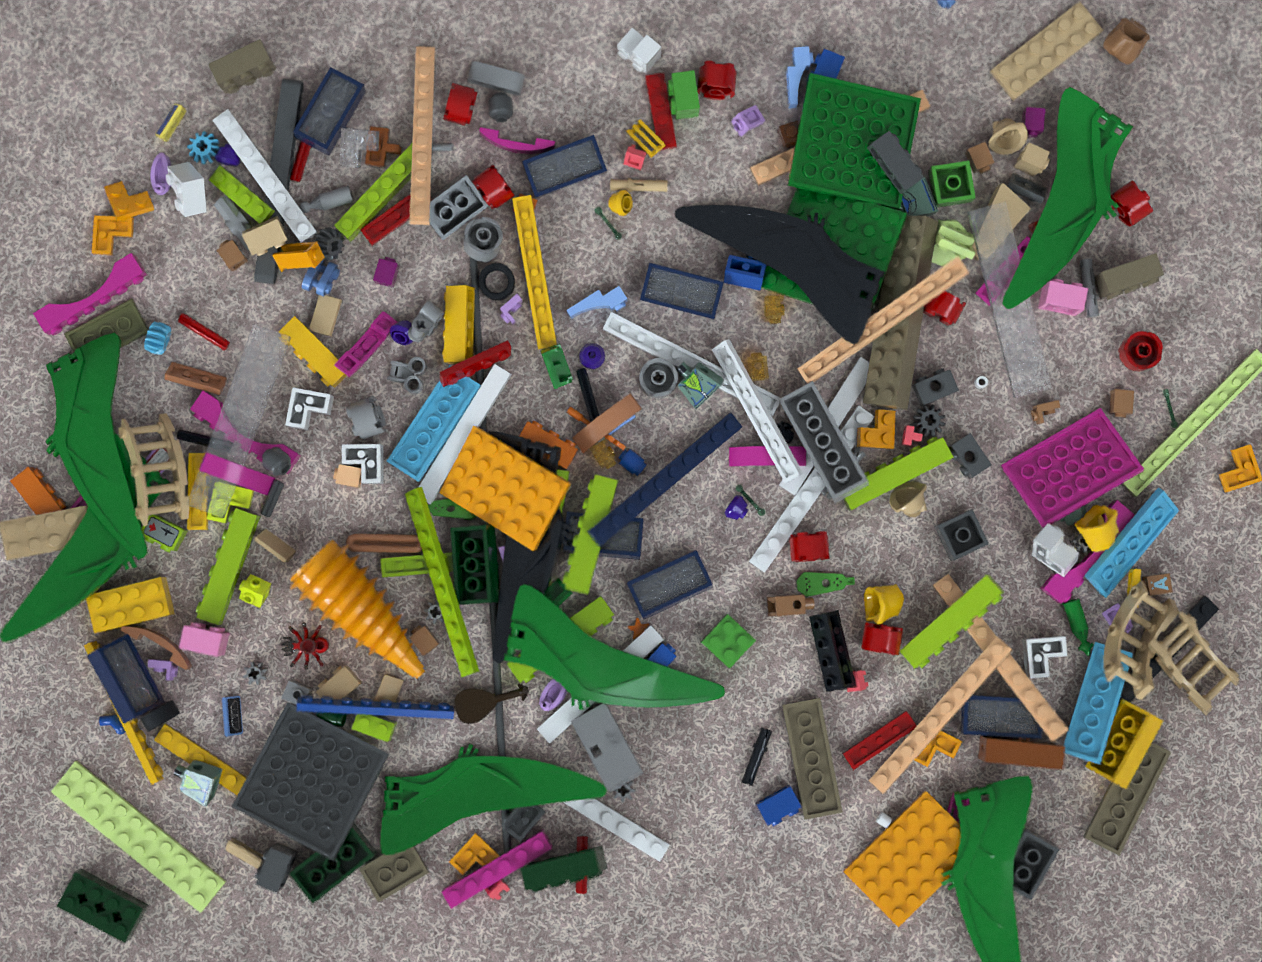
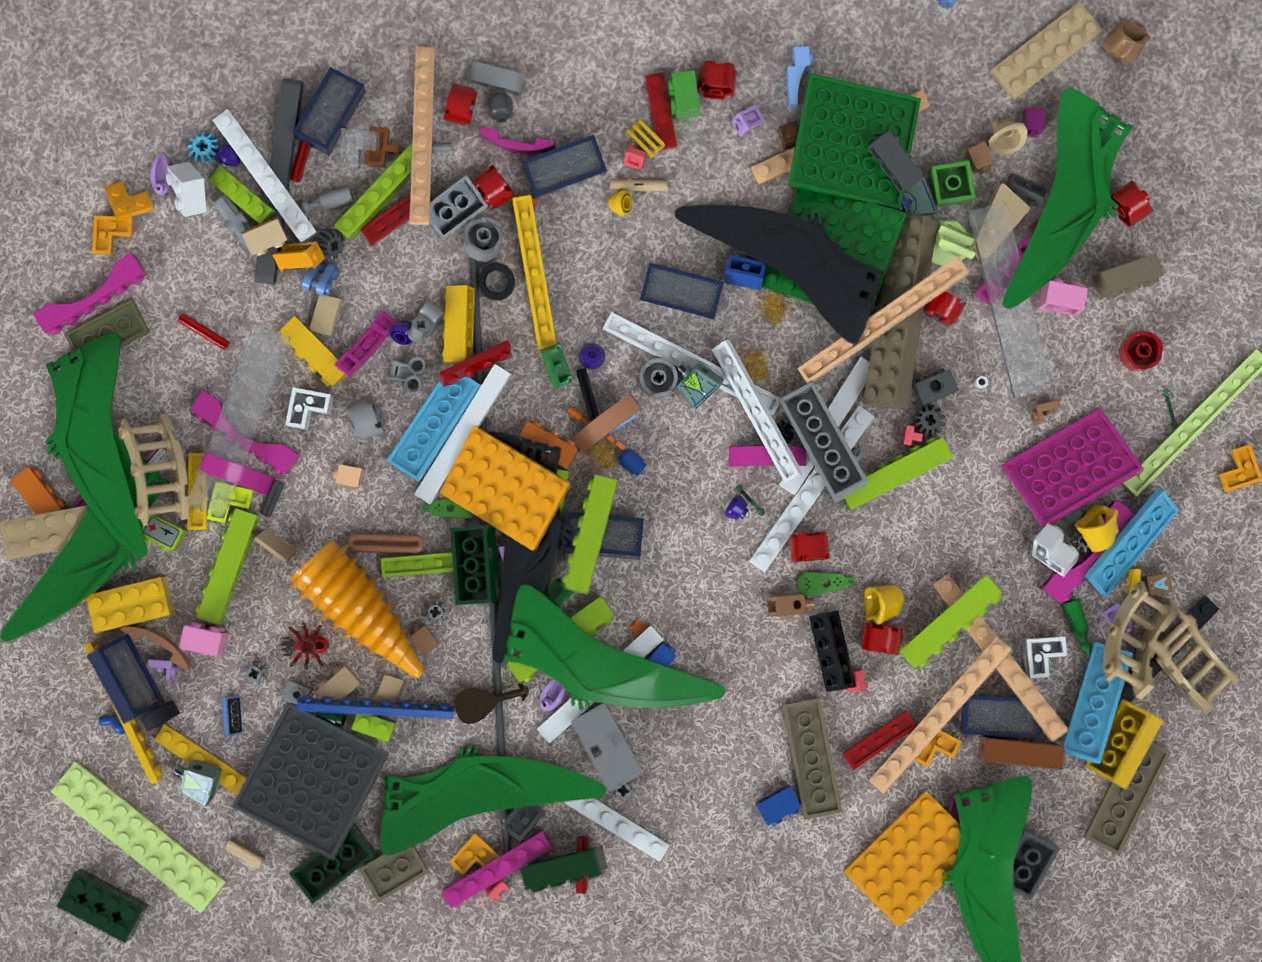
(157, 338): medium azure gear -> none
(171, 122): light yellow slope -> none
(193, 437): black axle -> none
(195, 378): nougat plate -> none
(231, 254): medium nougat brick -> none
(242, 67): dark tan brick -> none
(254, 590): neon yellow brick -> none
(276, 461): dark grey head -> none
(276, 868): dark grey brick -> none
(369, 457): white brick -> none
(386, 272): magenta brick -> none
(441, 582): lime plate -> none
(512, 305): lavender bracket -> none
(598, 210): clear green hinge -> none
(614, 300): light blue slope -> none
(640, 50): white brick -> none
(664, 479): dark blue plate -> none
(670, 584): clear brick -> none
(728, 641): bright green brick -> none
(760, 748): black pin -> none
(828, 64): blue brick -> none
(882, 434): light orange plate -> none
(884, 820): white piece -> none
(909, 499): tan helmet -> none
(961, 535): dark grey brick -> none
(979, 461): dark grey brick -> none
(1032, 160): tan brick -> none
(1089, 282): light grey pin -> none
(1121, 403): medium nougat brick -> none

